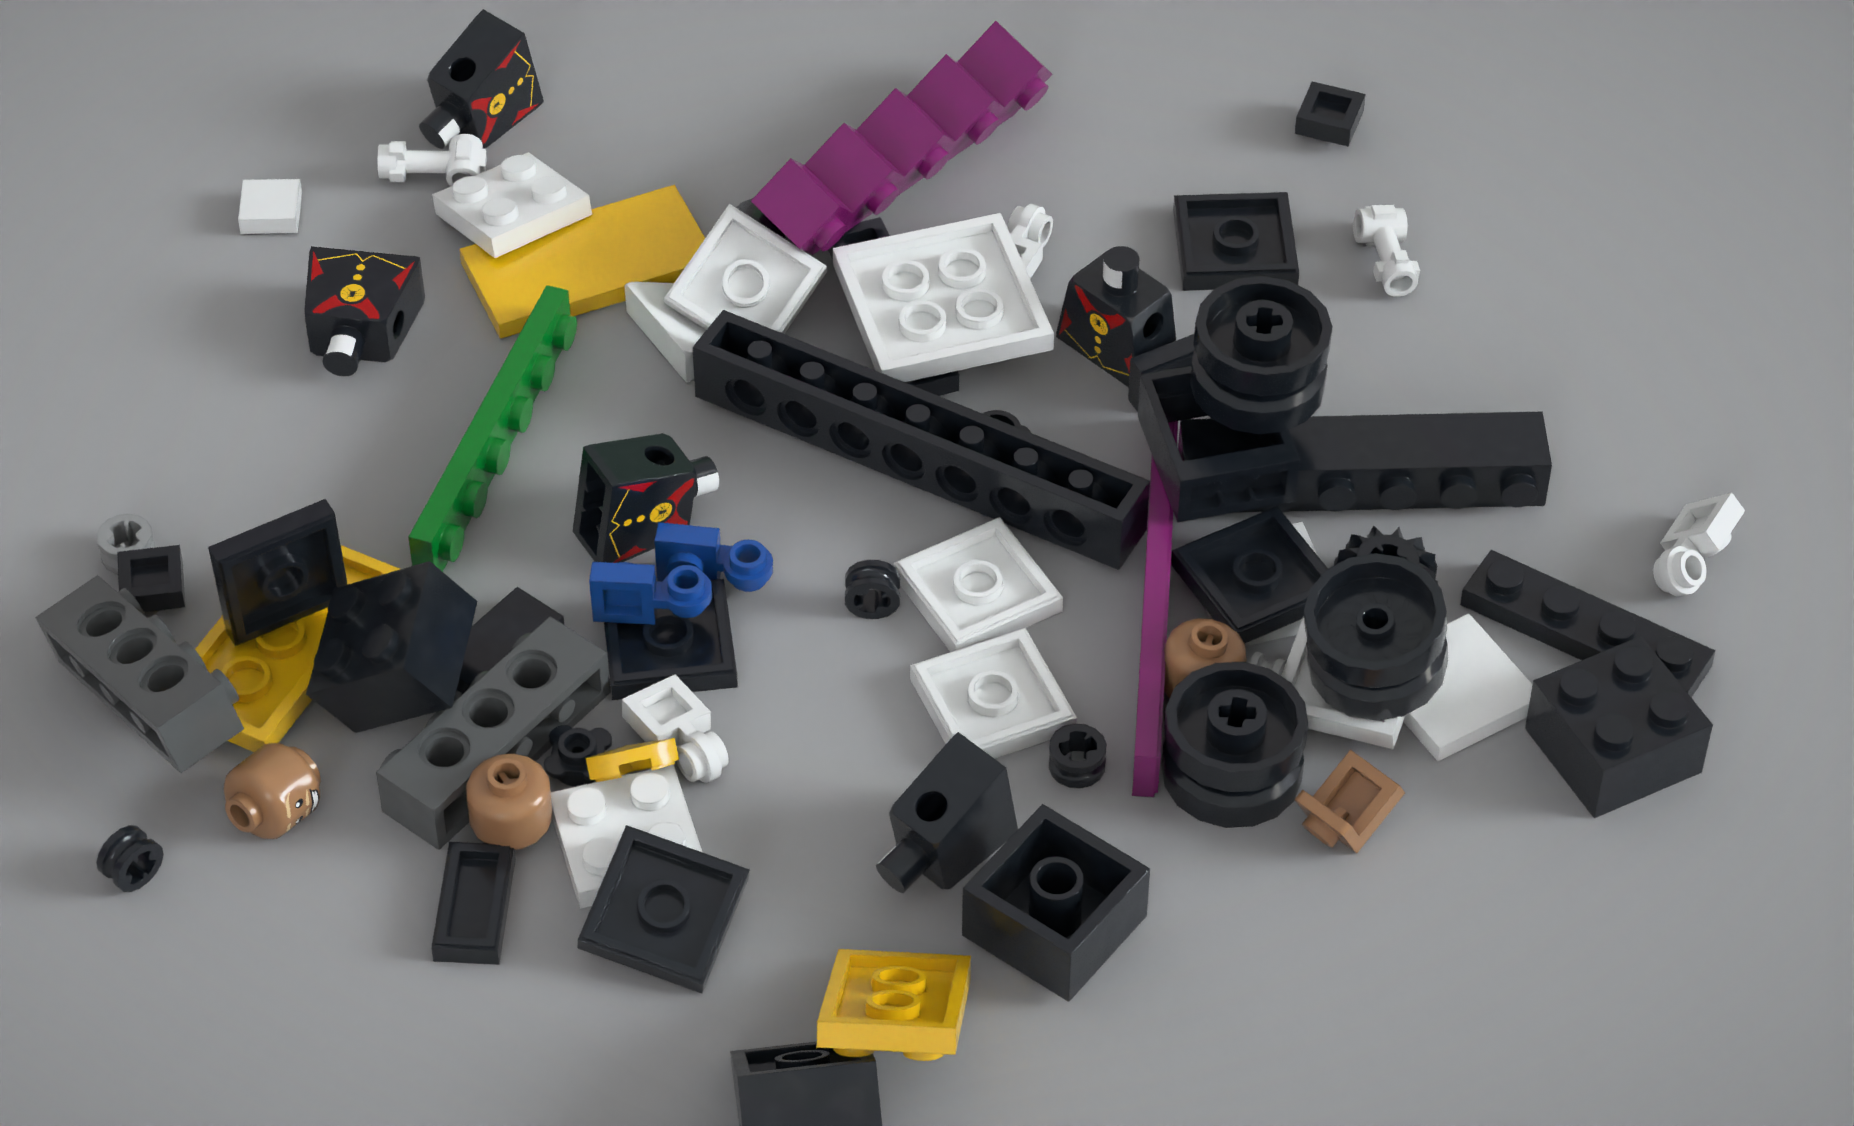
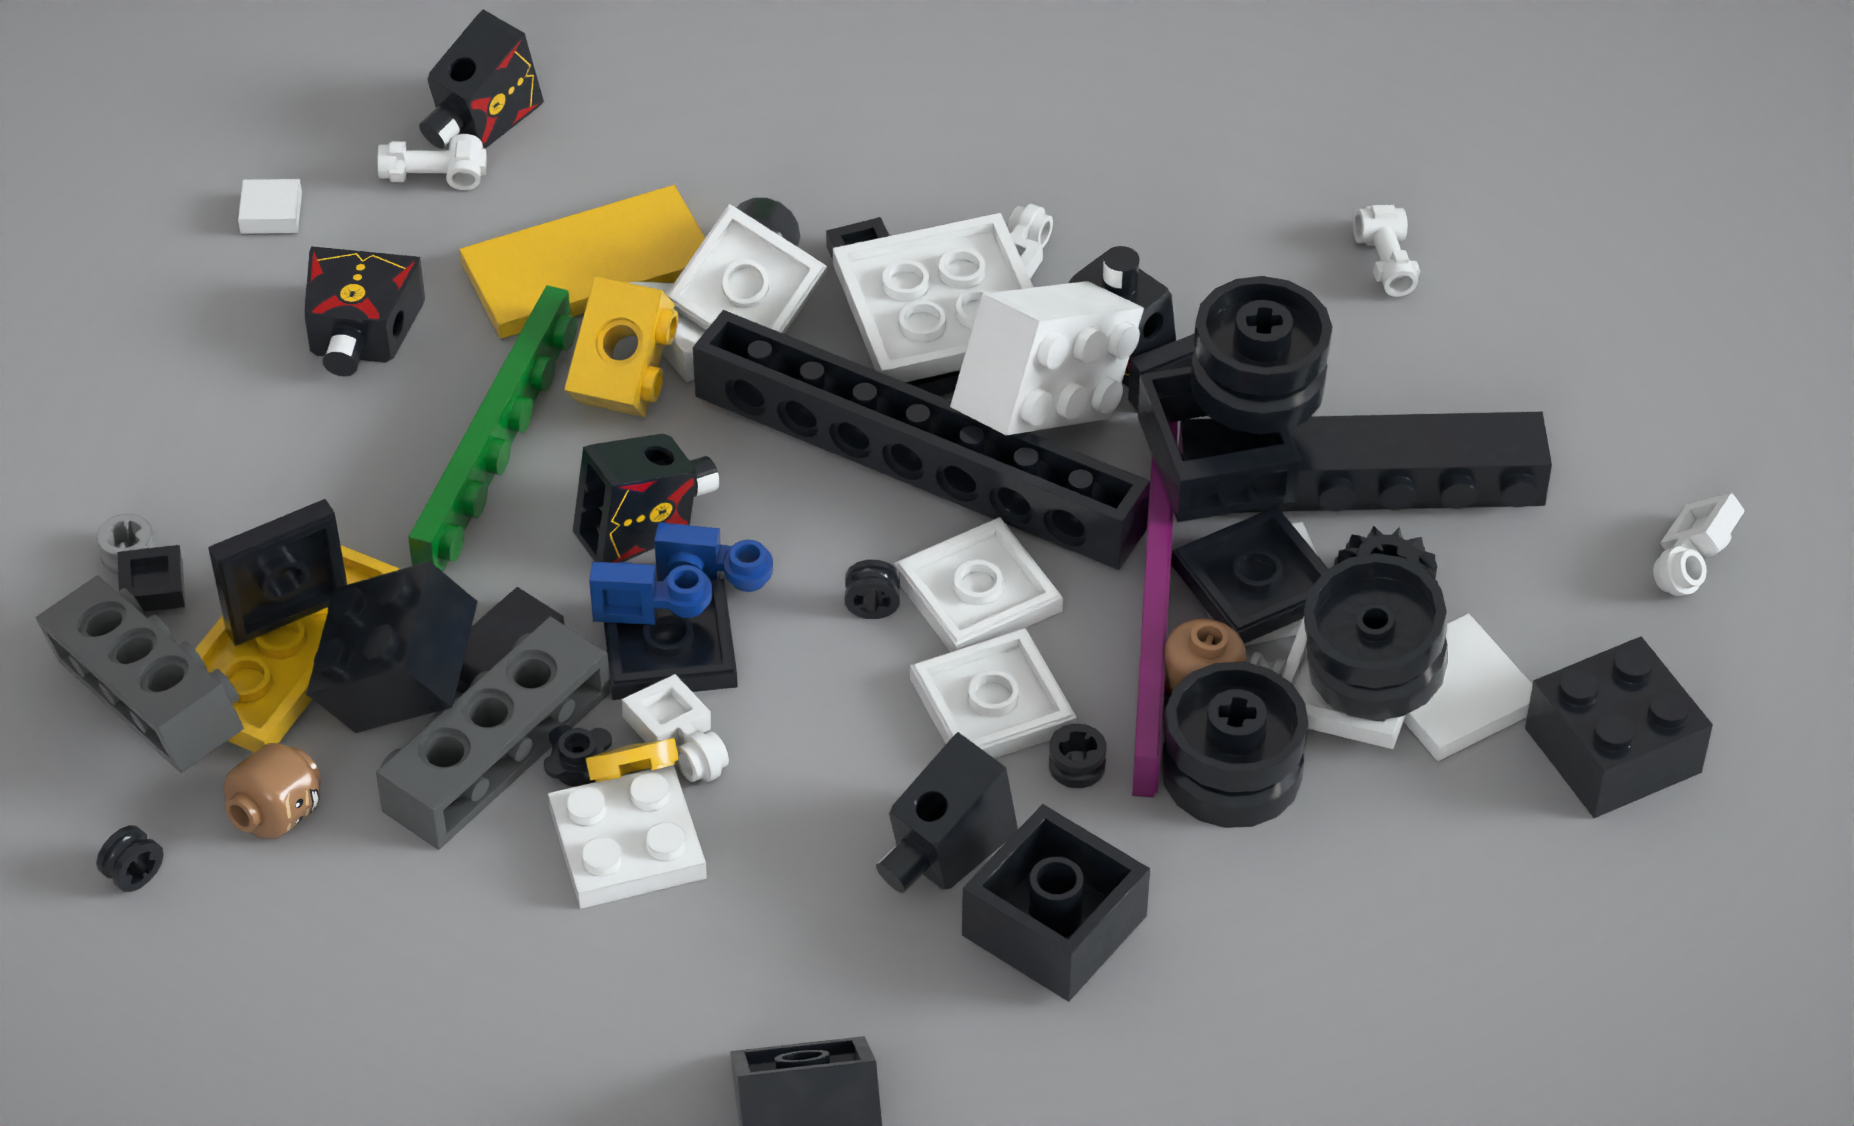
(473, 903): black tile -> none
(509, 801): medium nougat head -> none
(511, 204): white plate -> none
(612, 313): none -> yellow brick
(663, 909): black tile -> none
(894, 1003): yellow plate -> none
(903, 141): magenta brick -> none
(1046, 357): none -> white brick
(1234, 238): black tile -> none
(1330, 113): black plate -> none
(1349, 803): medium nougat bracket -> none
(1575, 619): black plate -> none

